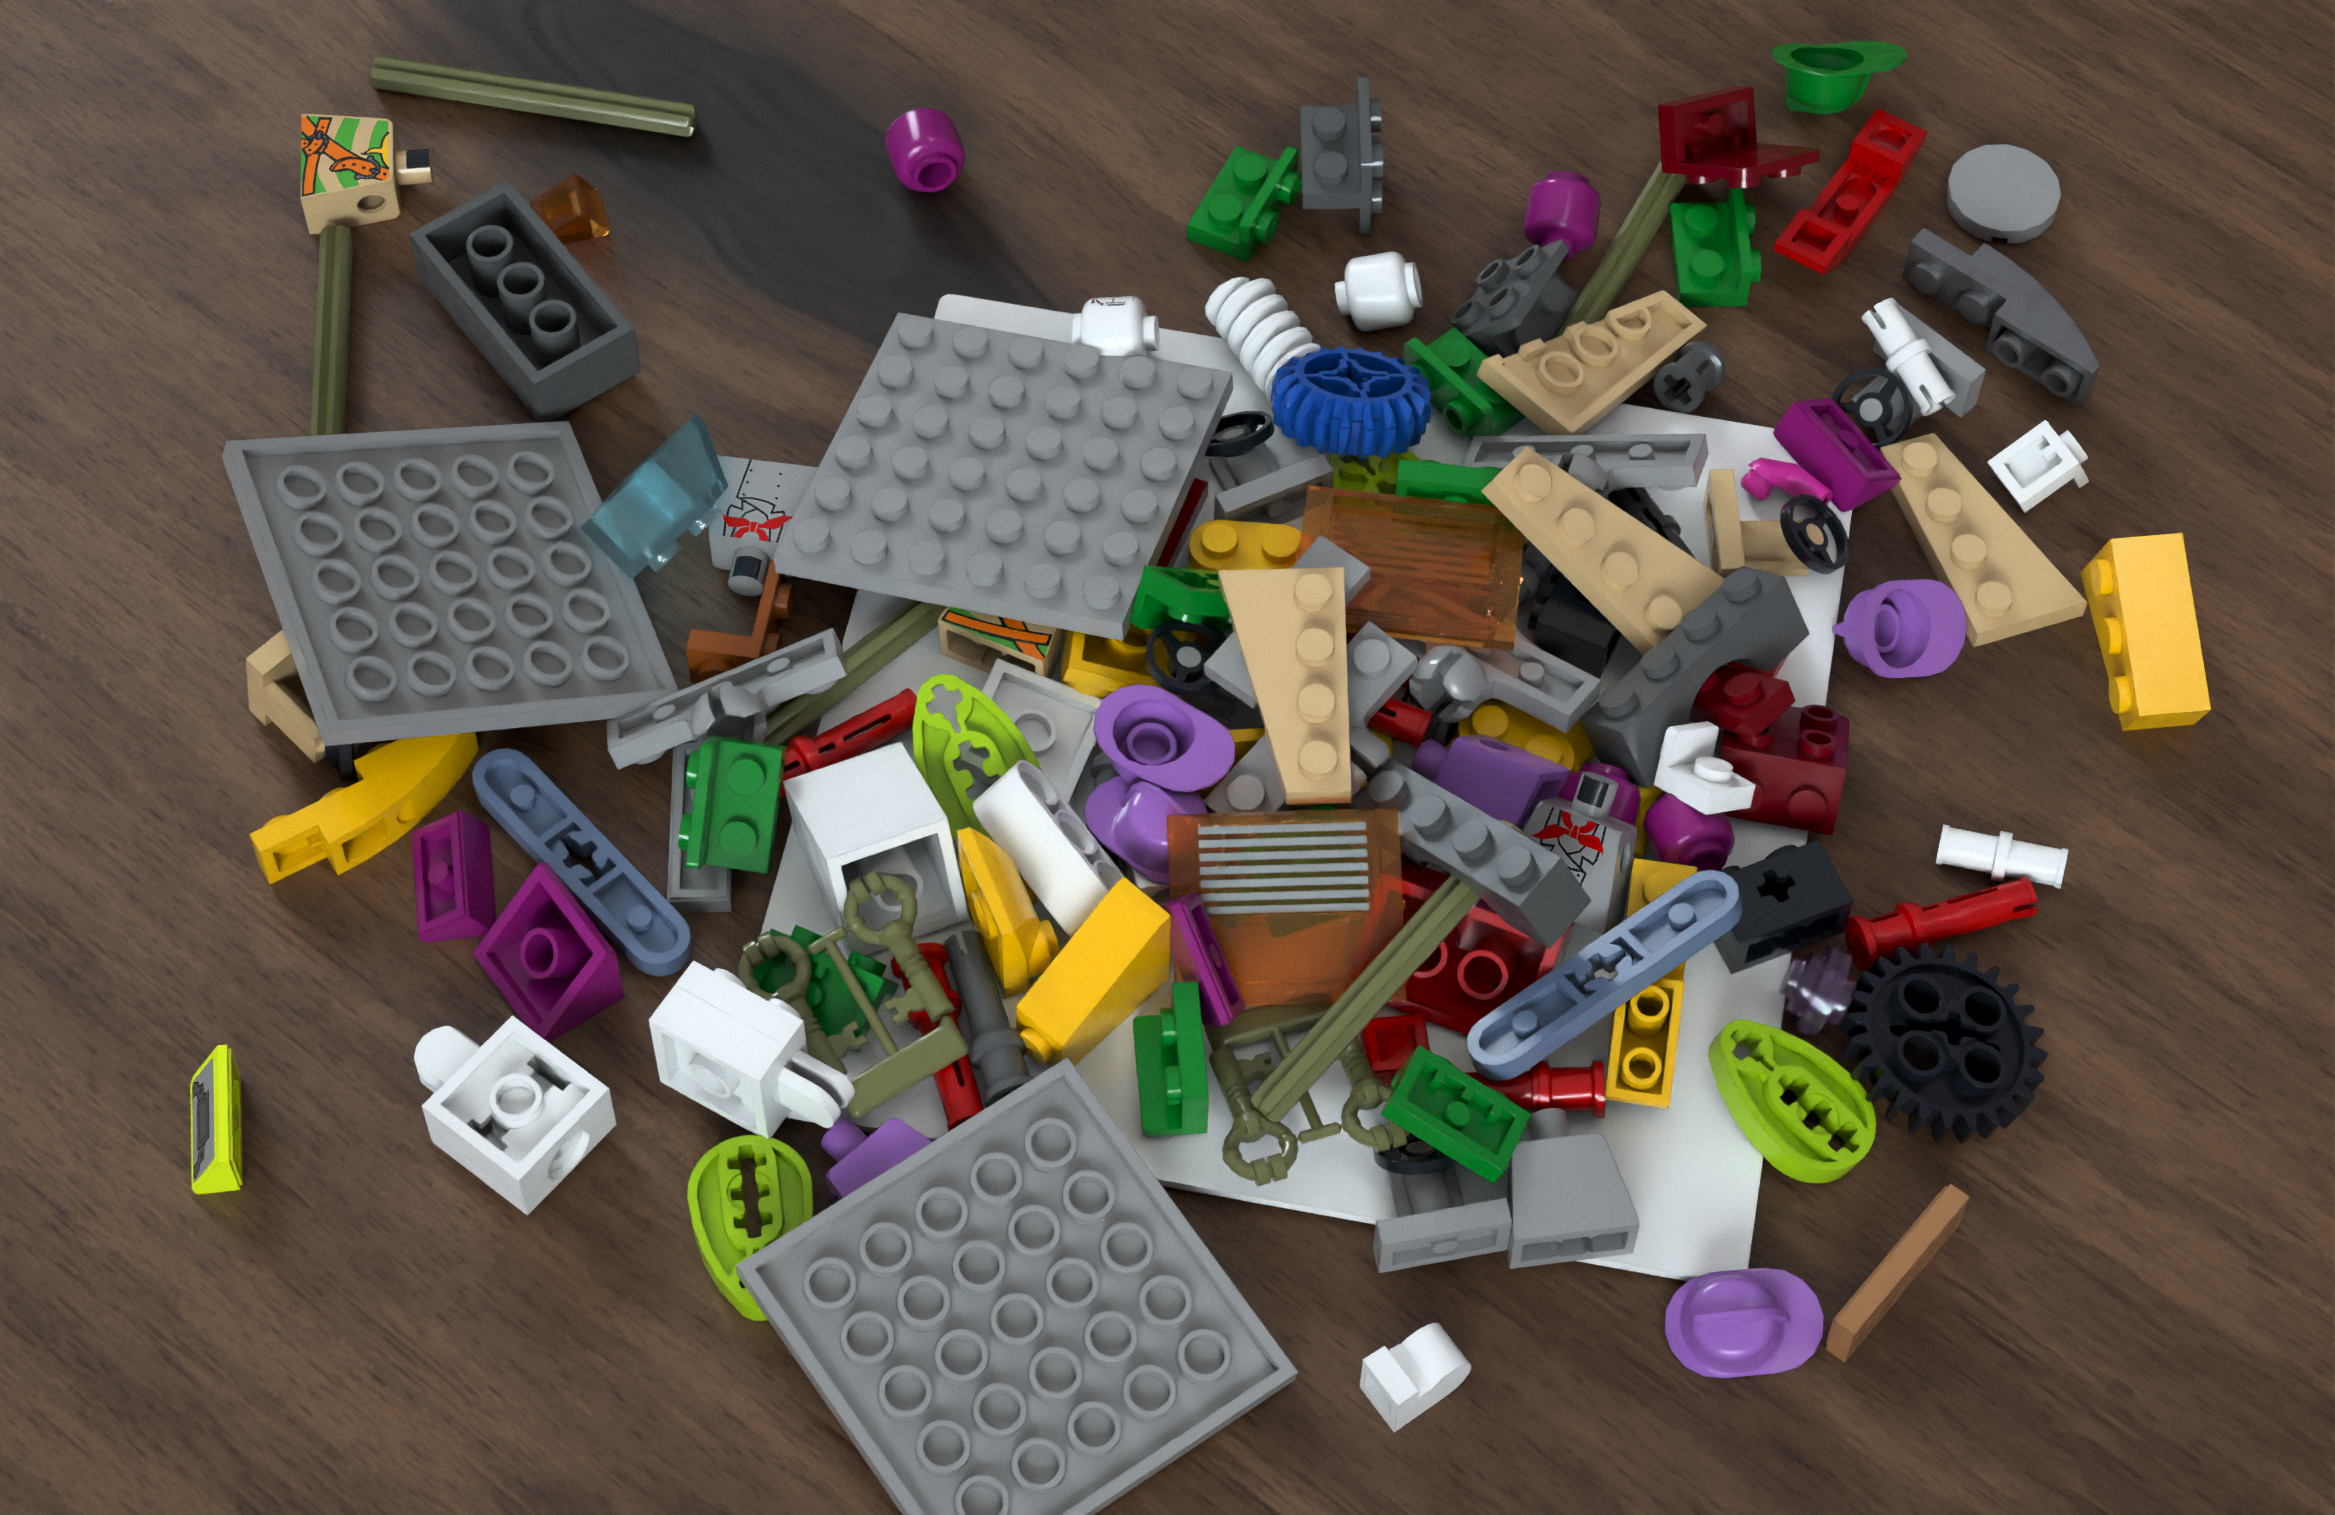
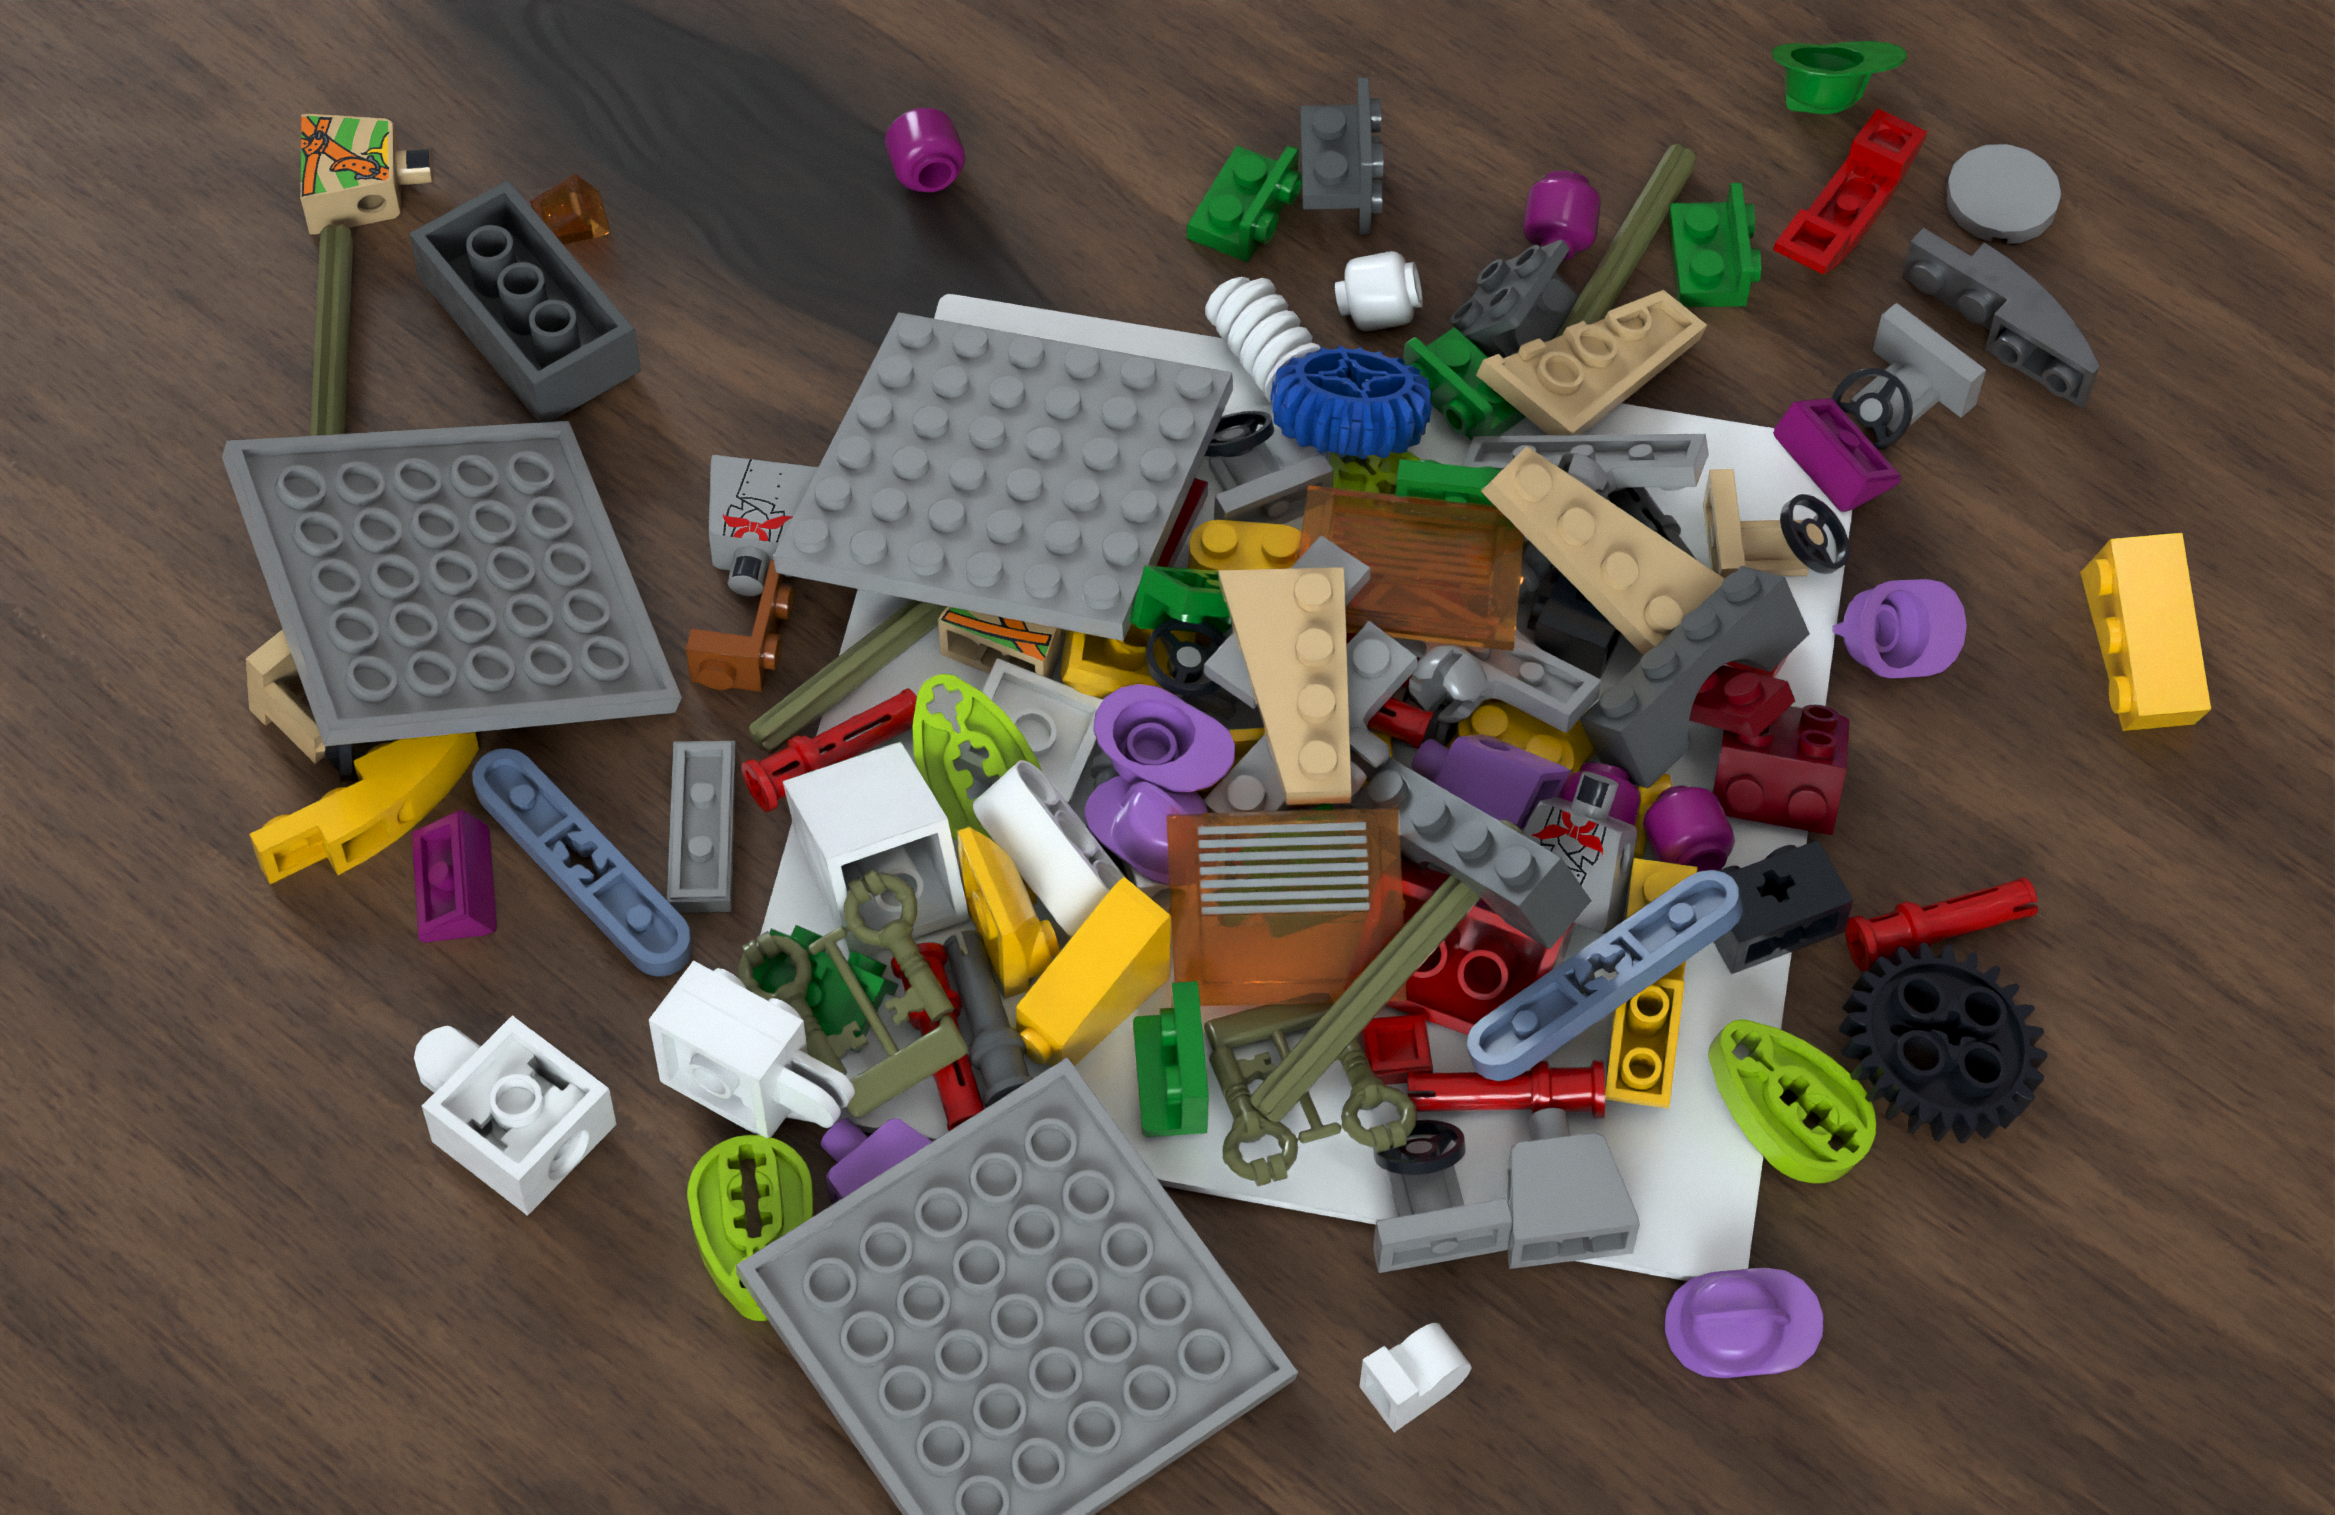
(216, 1124): neon yellow slope -> none
(533, 96): olive axle -> none
(550, 958): magenta slope -> none
(660, 501): clear light blue slope -> none
(728, 703): light grey plate -> none
(733, 804): green bracket -> none
(1116, 327): white head -> none
(1203, 960): magenta slope -> none
(1455, 1113): green bracket -> none
(1696, 384): dark grey bush -> none
(1696, 776): white bracket -> none
(1716, 139): dark red bracket -> none
(1786, 476): dark pink arm -> none
(1818, 990): clear purple plate -> none
(1896, 1272): medium nougat tile -> none
(1908, 356): white pin -> none
(1977, 546): tan wing -> none
(2001, 856): white pin -> none
(2039, 465): white bracket -> none

